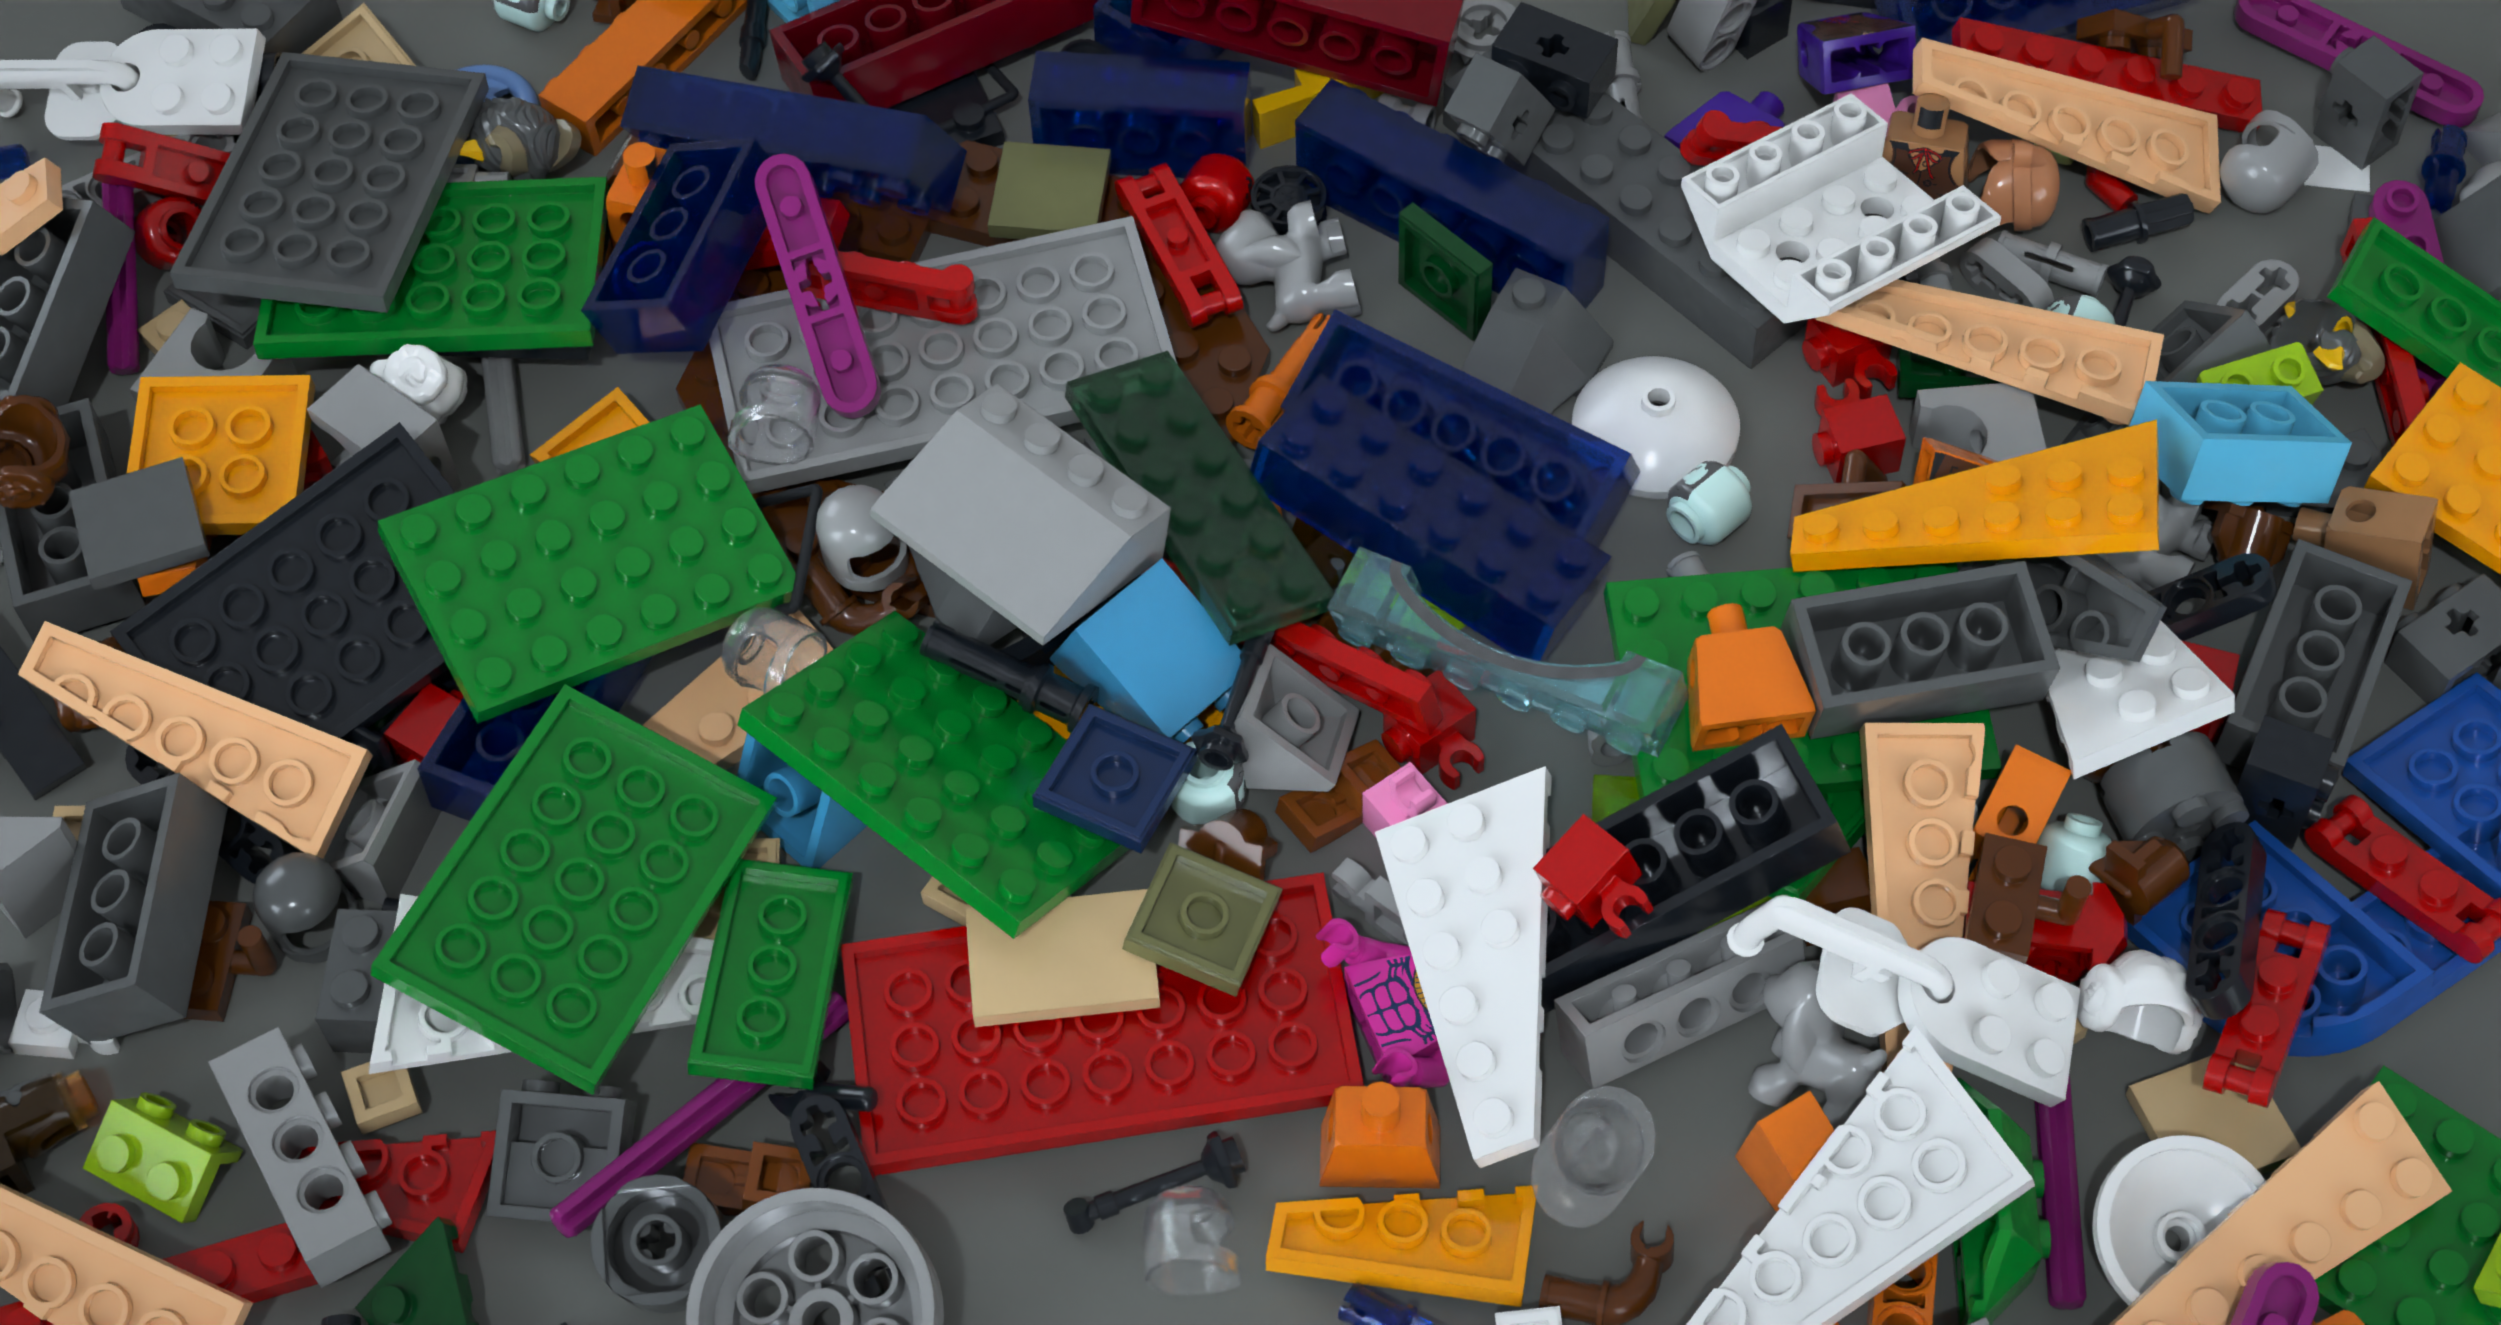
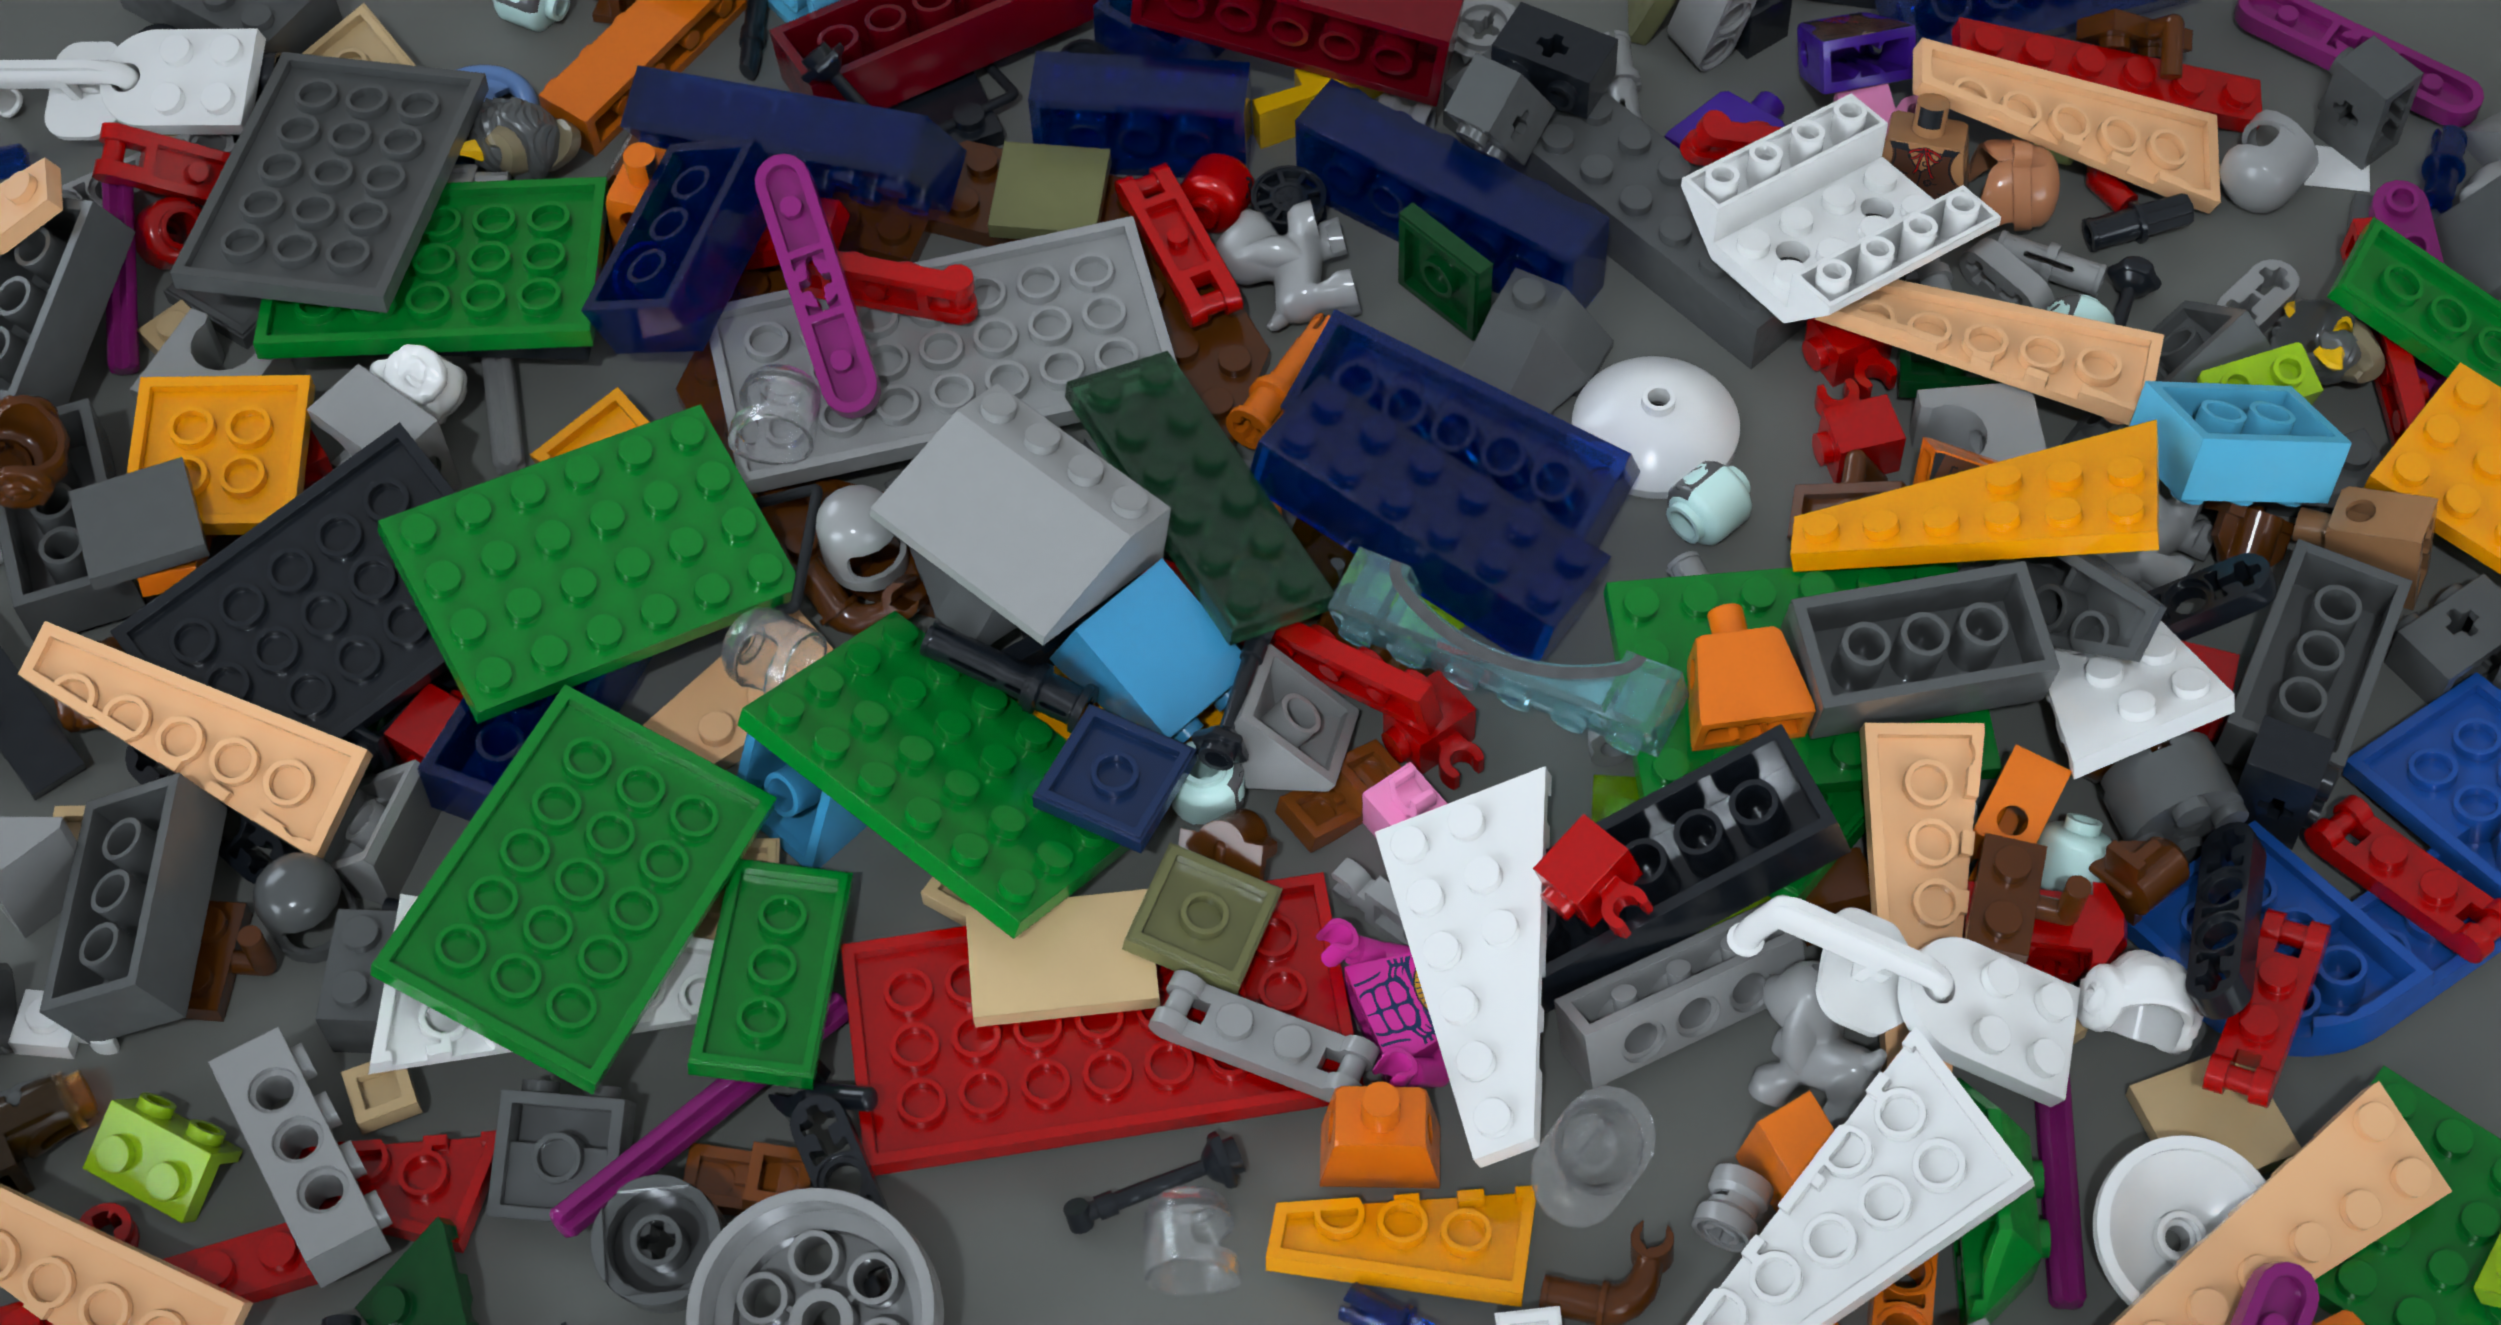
(1260, 1038): none -> light grey plate
(1733, 1207): none -> light grey wheel

